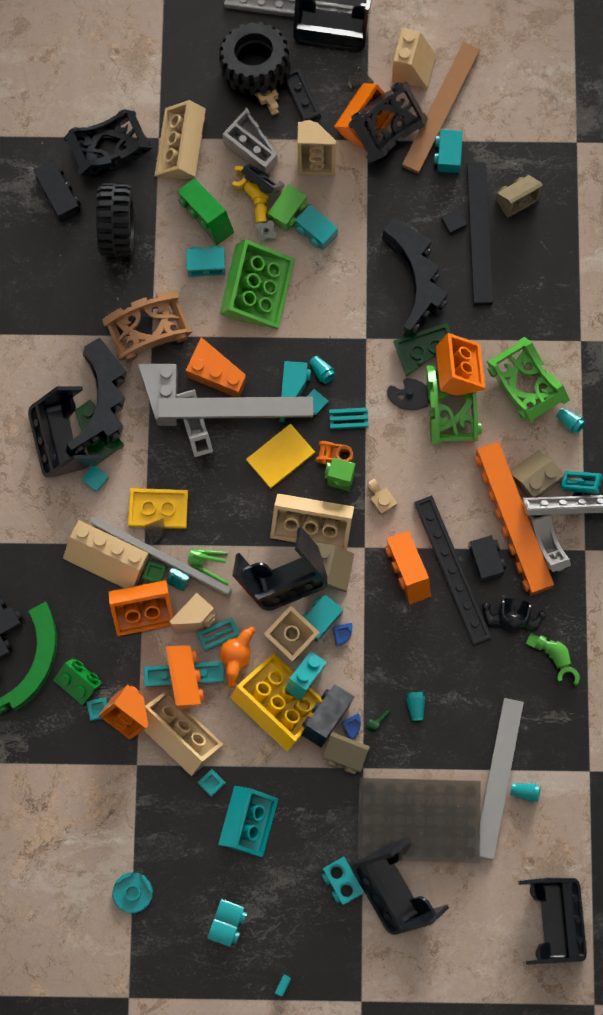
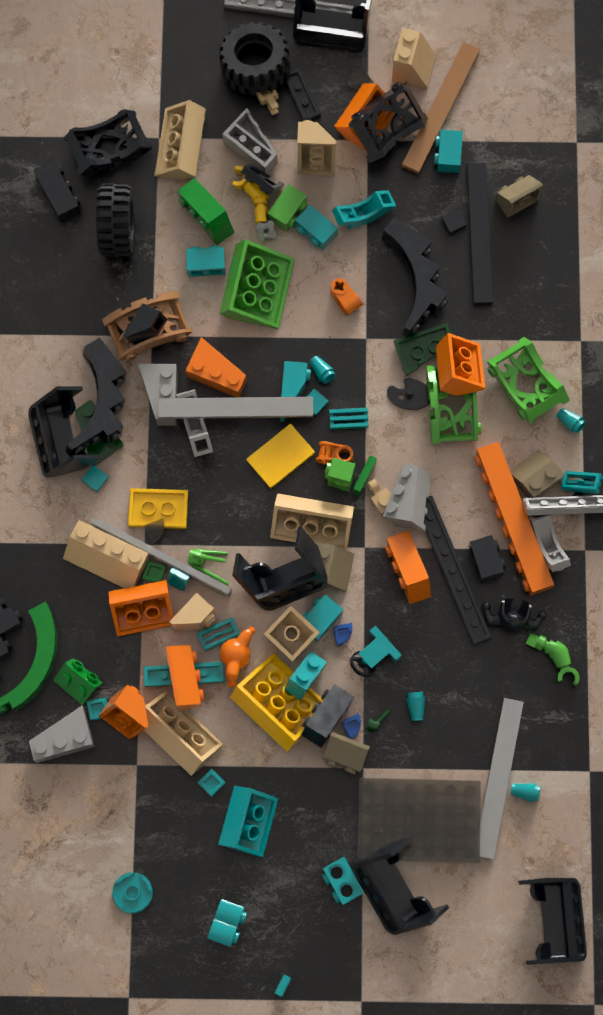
(63, 738): none -> light grey wedge
(145, 325): none -> black slope
(347, 298): none -> orange piece
(364, 476): none -> green tile
(365, 211): none -> teal arch
(374, 653): none -> teal piece
(408, 499): none -> light grey wedge

